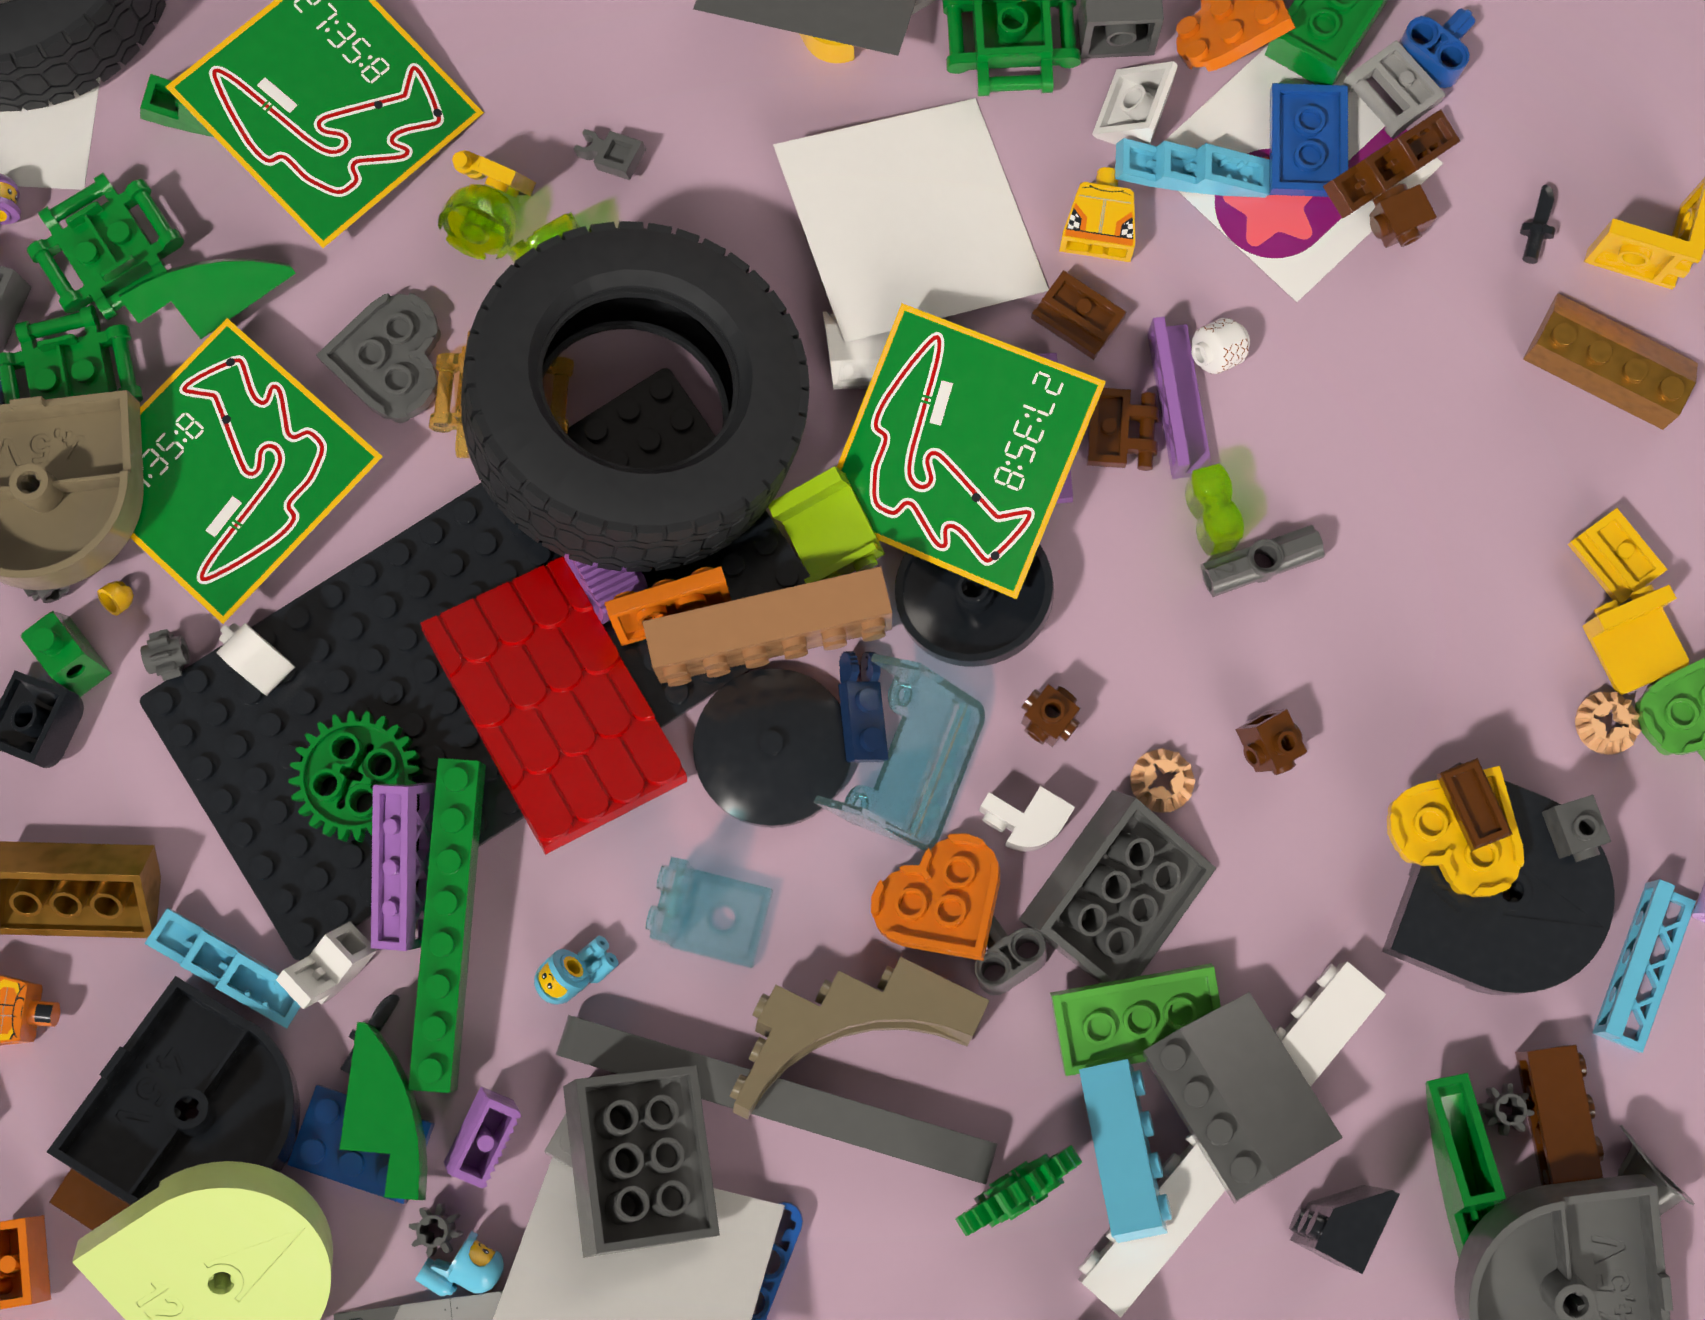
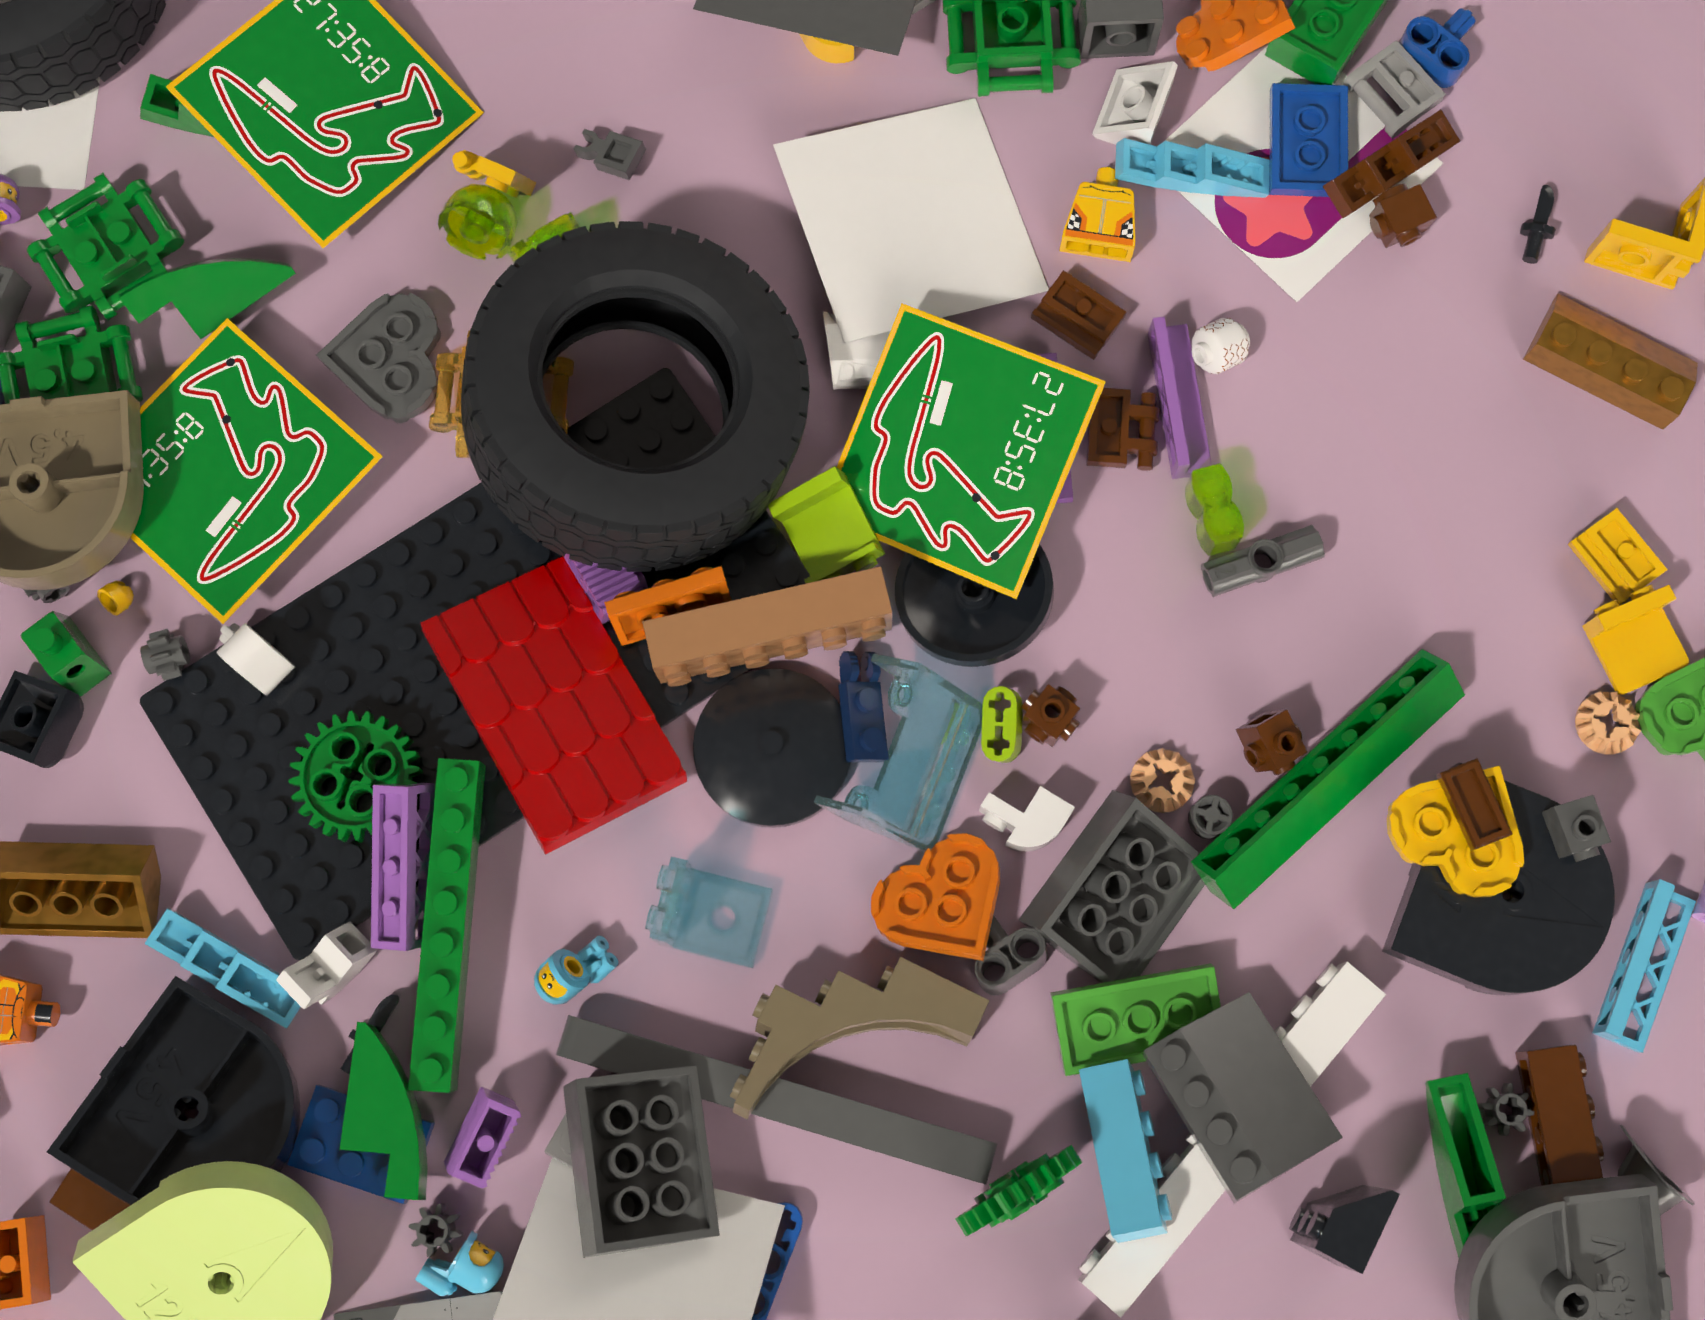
(993, 723): none -> lime beam
(1212, 809): none -> dark grey wheel
(1328, 778): none -> green brick

